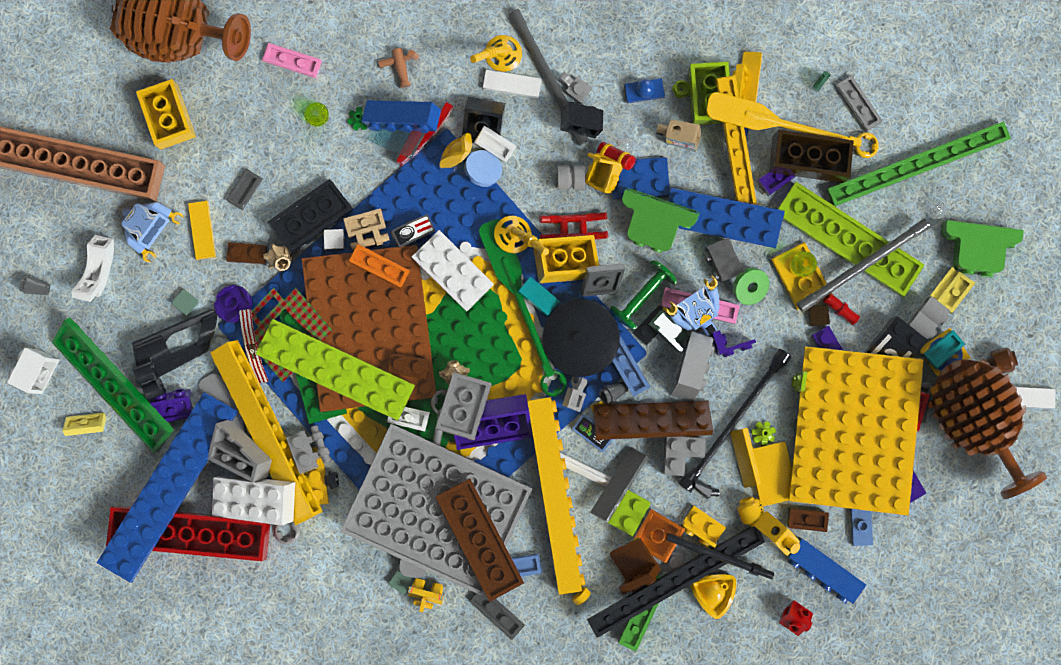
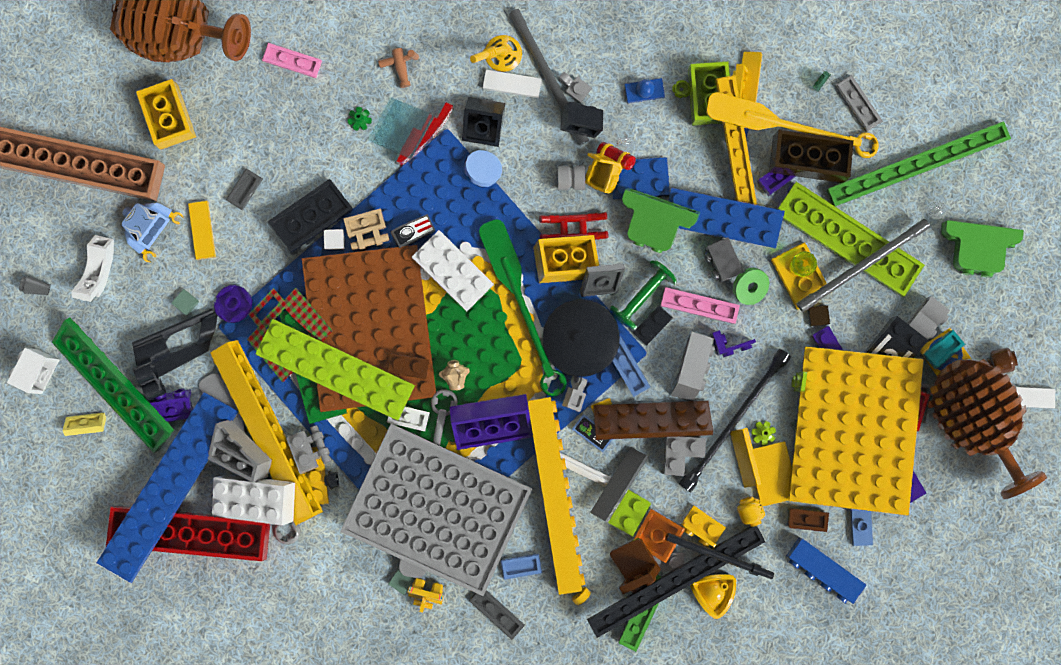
(246, 253): reddish brown plate -> none
(251, 346): sticker -> none
(278, 257): tan rock -> none
(314, 120): clear neon green piece -> none
(379, 266): orange plate -> none
(401, 115): blue brick -> none
(456, 151): yellow hat -> none
(463, 406): light grey plate -> none
(479, 539): reddish brown plate -> none
(495, 144): white tile -> none
(516, 235): yellow dish -> none
(538, 296): teal tile -> none
(612, 392): dark grey cone -> none
(668, 330): panel -> none
(688, 135): tan torso -> none
(697, 309): light blue torso -> none
(706, 490): black bar -> none
(783, 539): yellow torso -> none
(796, 618): red brick -> none
(841, 309): red pin -> none
(952, 289): light yellow plate -> none

